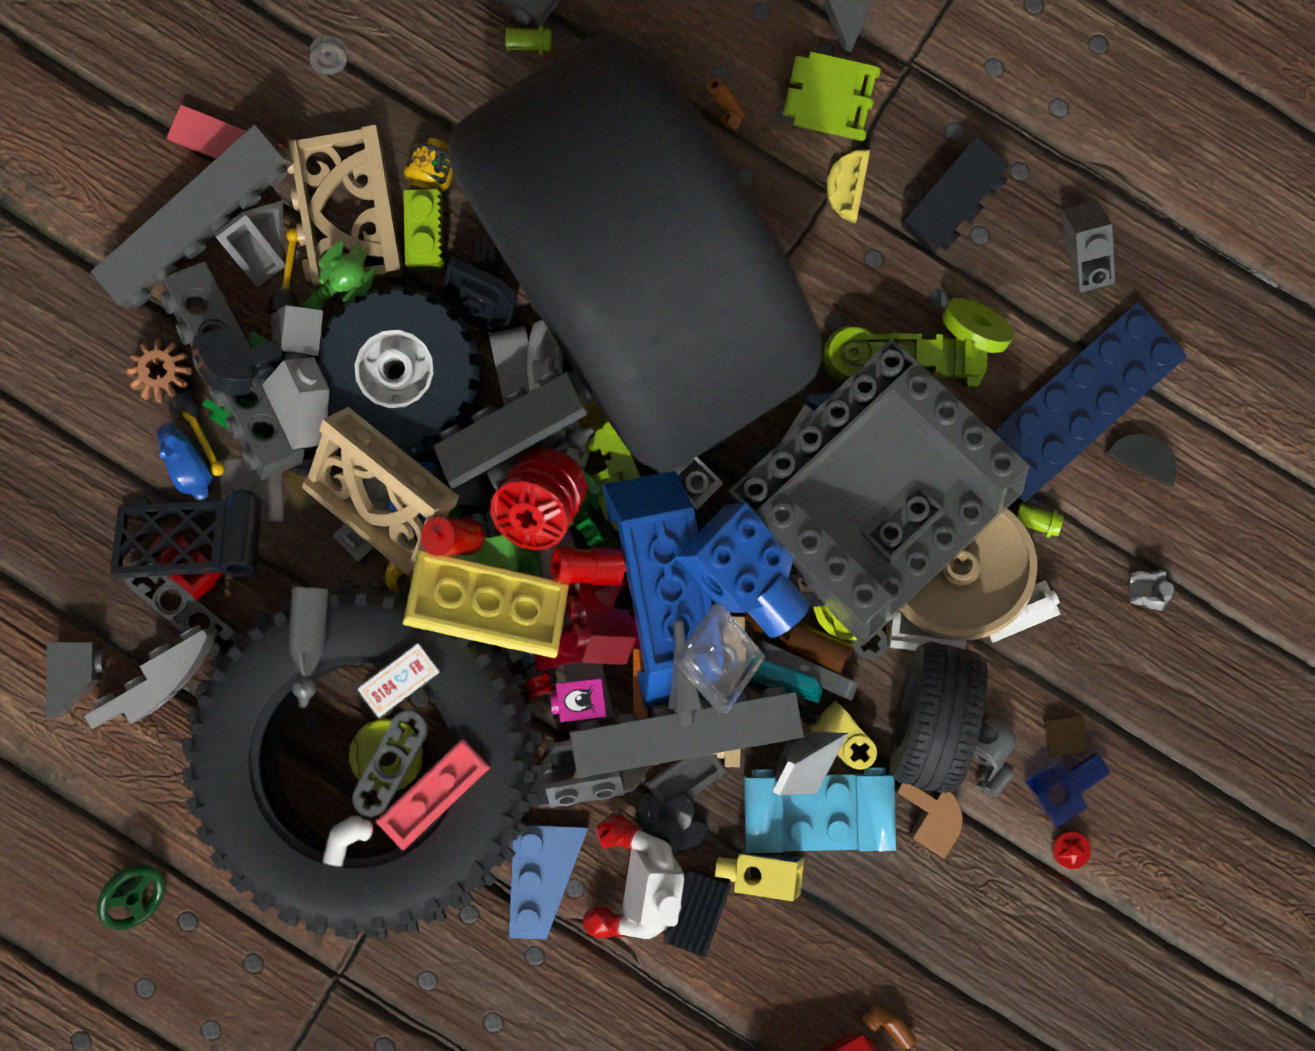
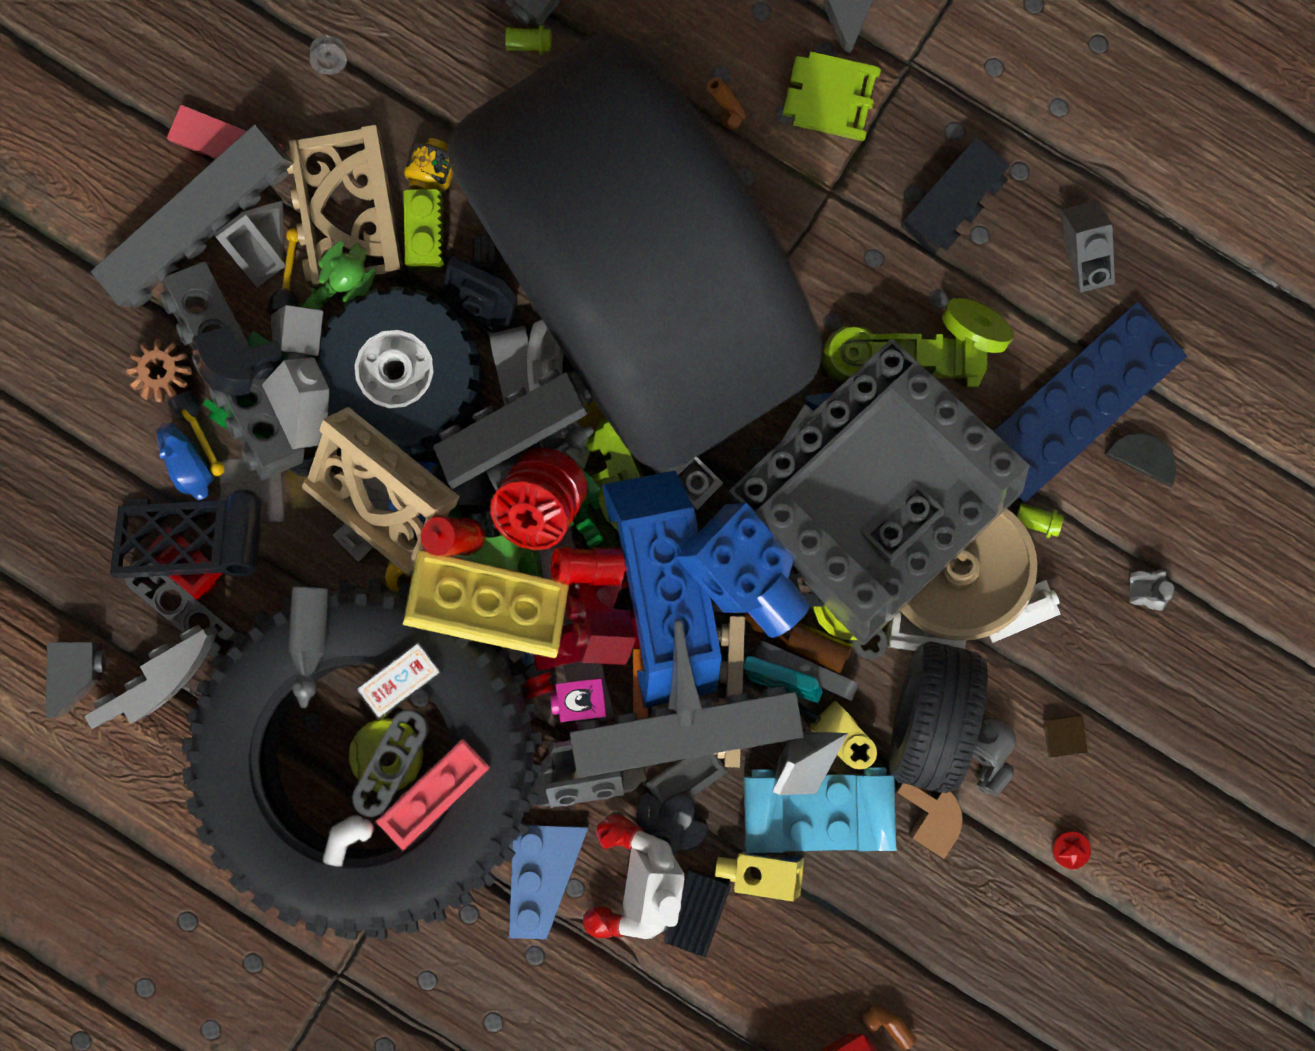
(127, 892): dark green piece -> none
(719, 659): clear tile -> none
(846, 184): light yellow tile -> none
(1073, 782): clear blue piece -> none

